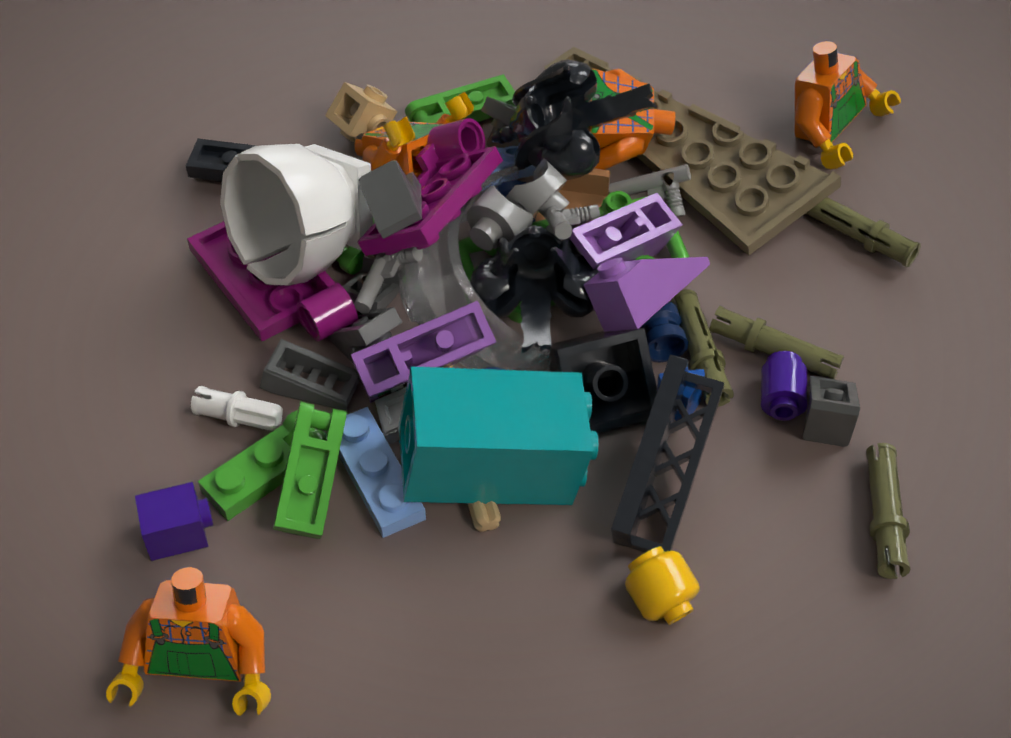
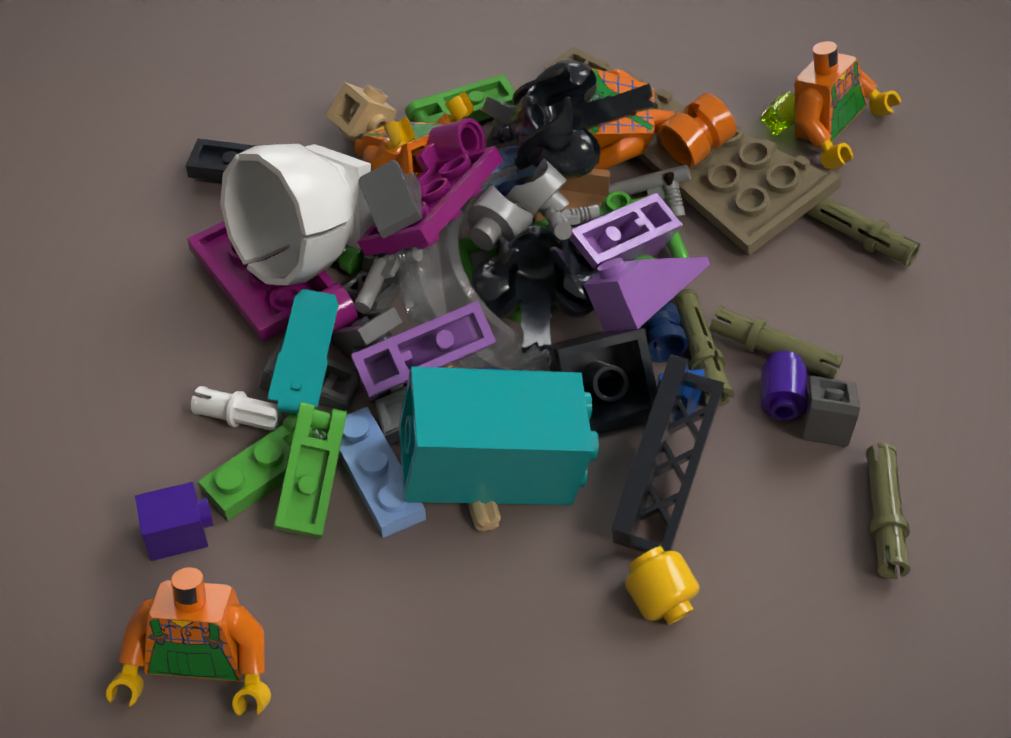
(304, 352): none -> teal piece
(692, 133): none -> orange wheel
(780, 113): none -> clear neon green hose

